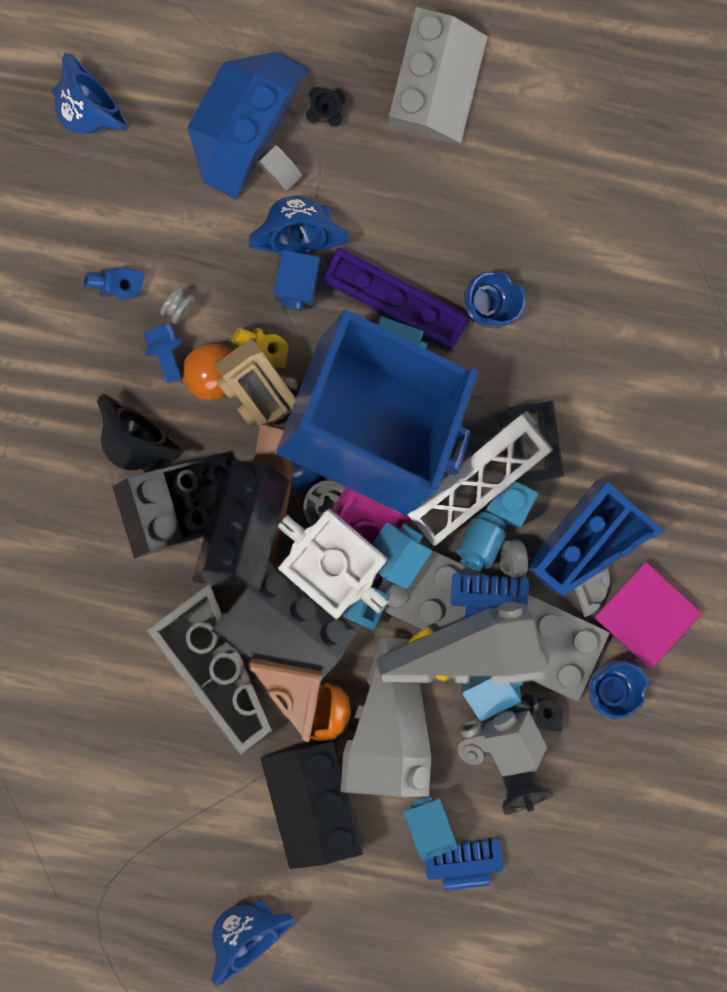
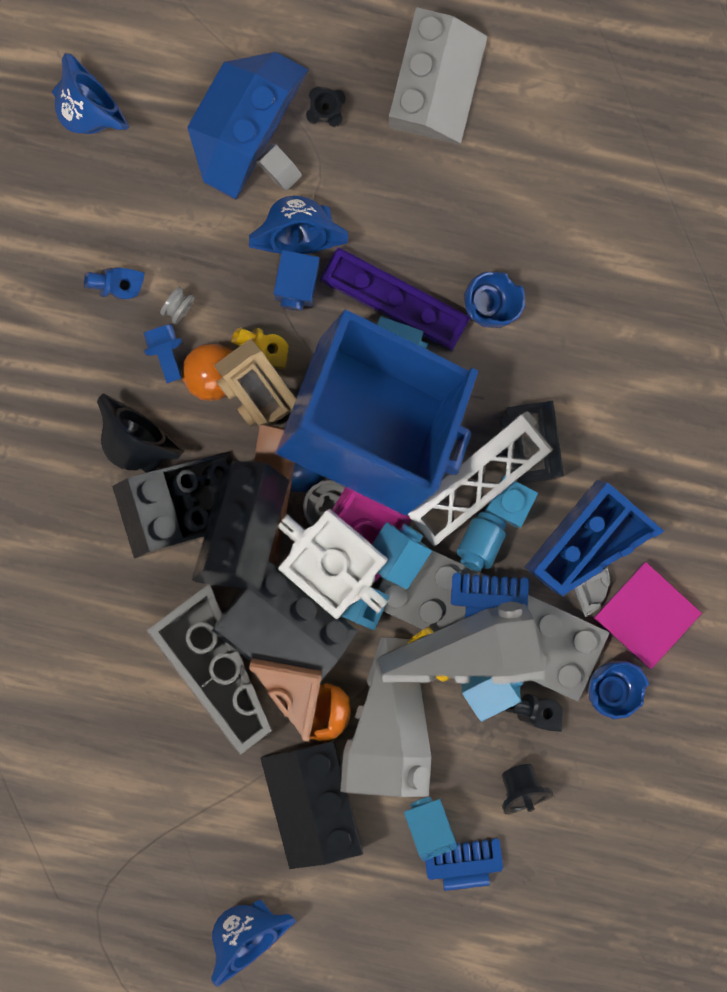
(510, 740): light grey brick -> none
(513, 558): light grey tile -> none

